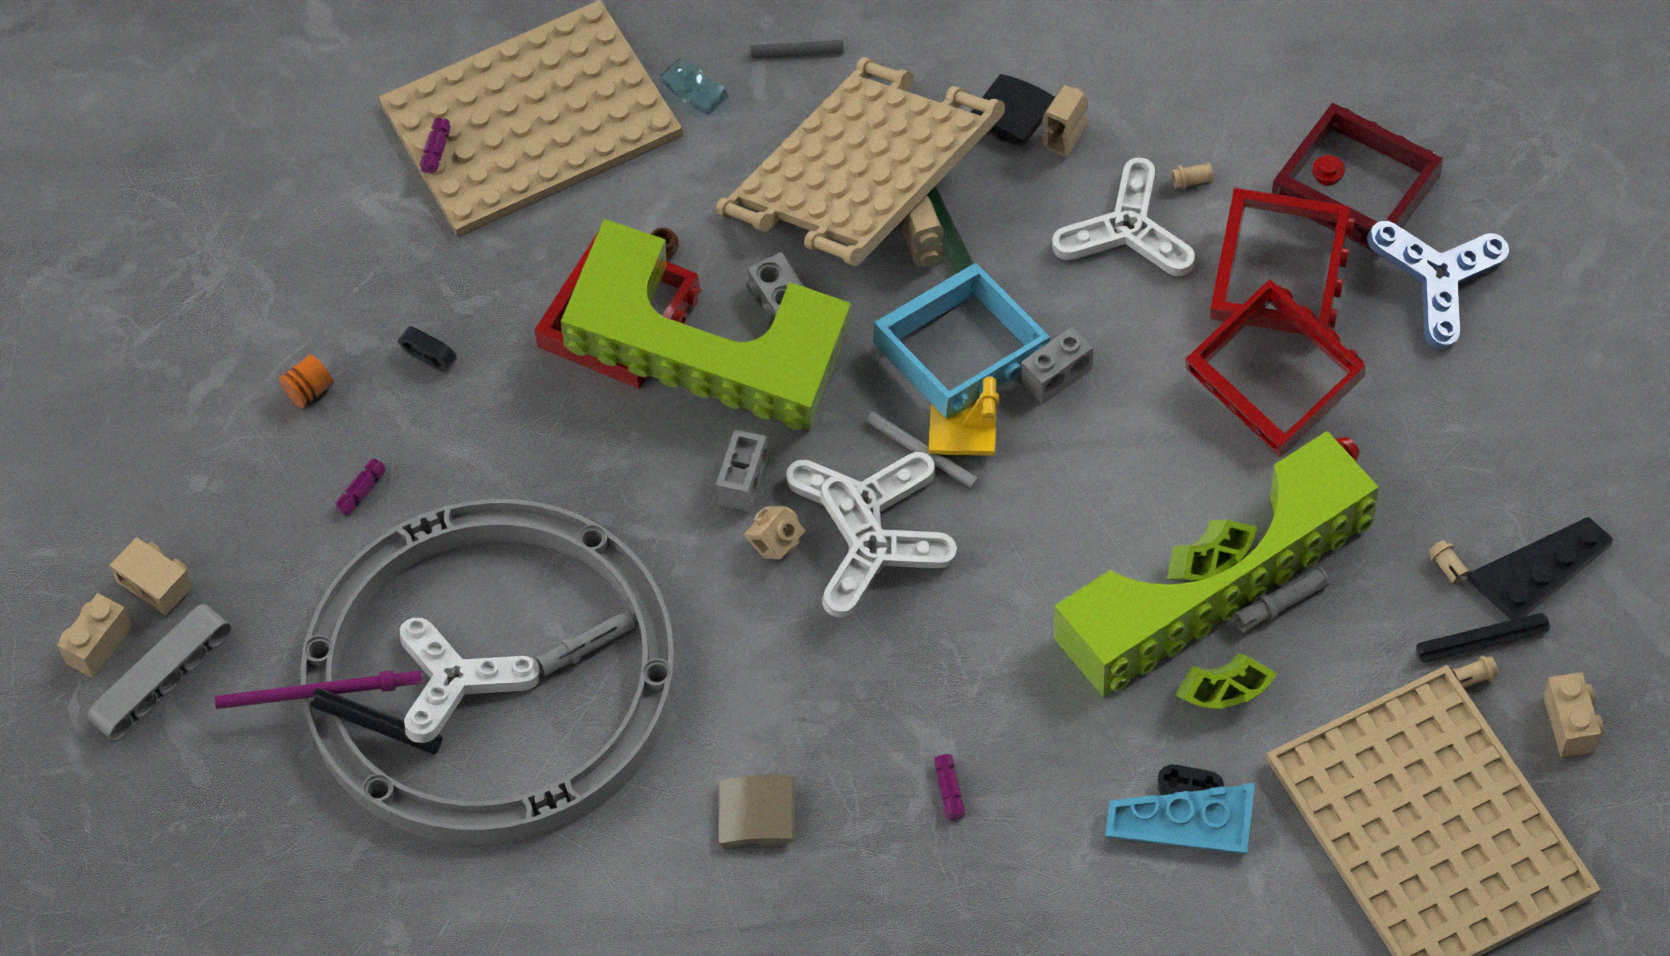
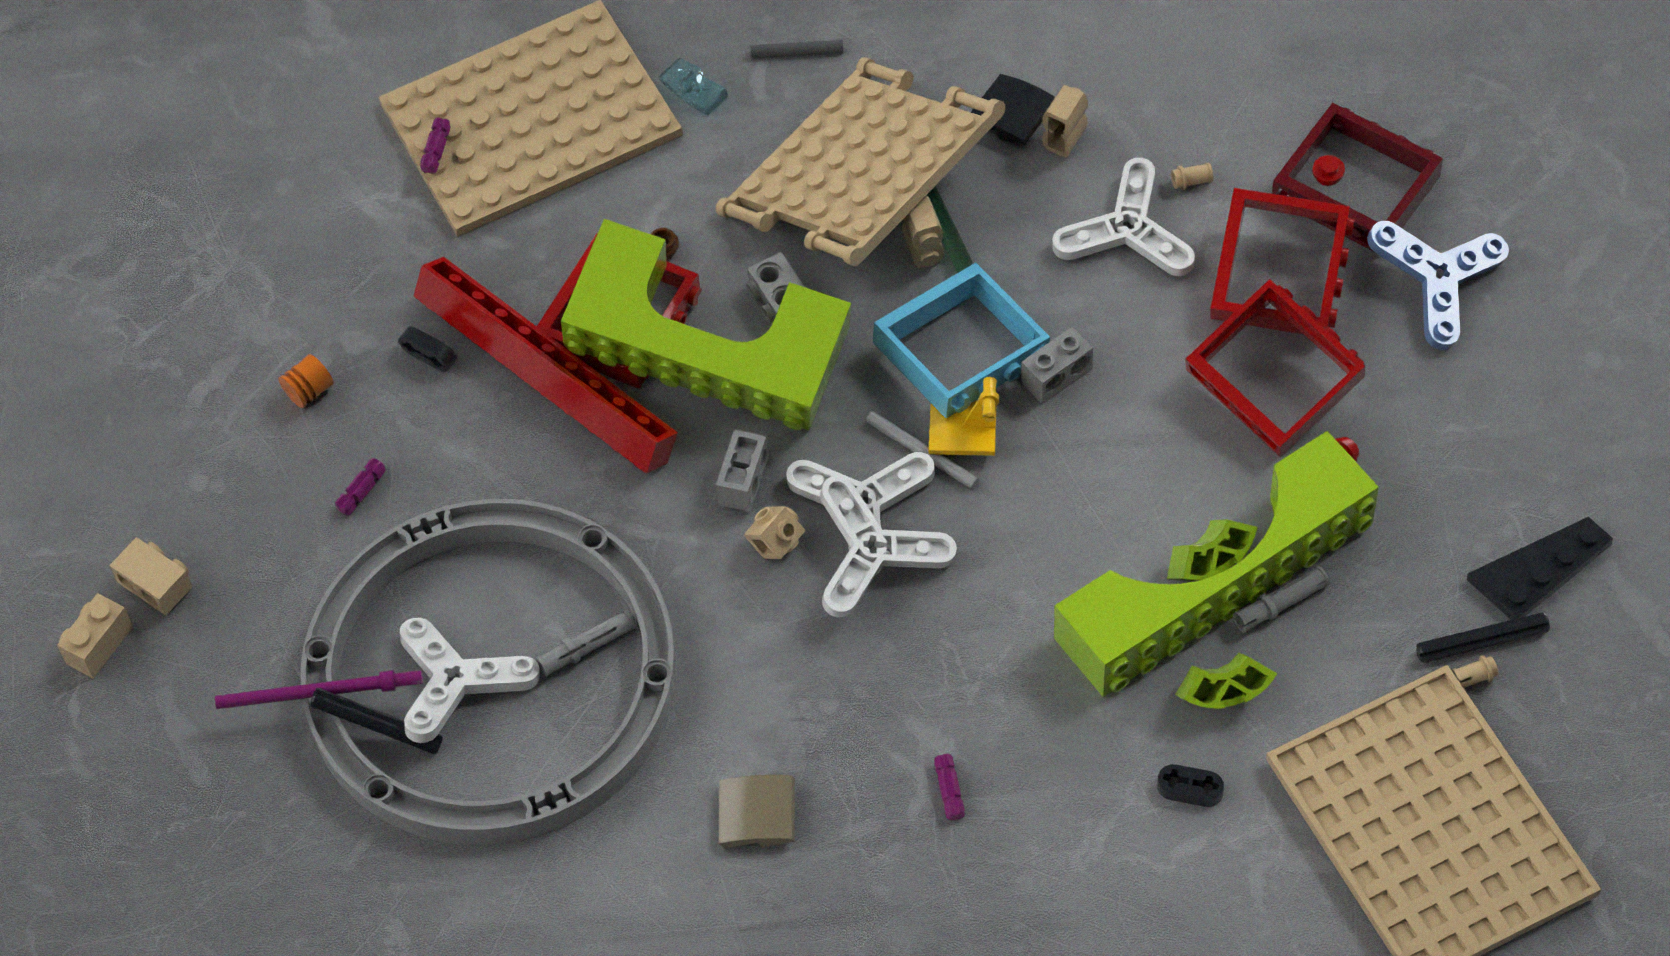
(159, 672): light grey beam -> none
(545, 365): none -> red brick
(1196, 819): medium azure wing -> none
(1448, 561): tan pin -> none
(1572, 714): tan brick -> none

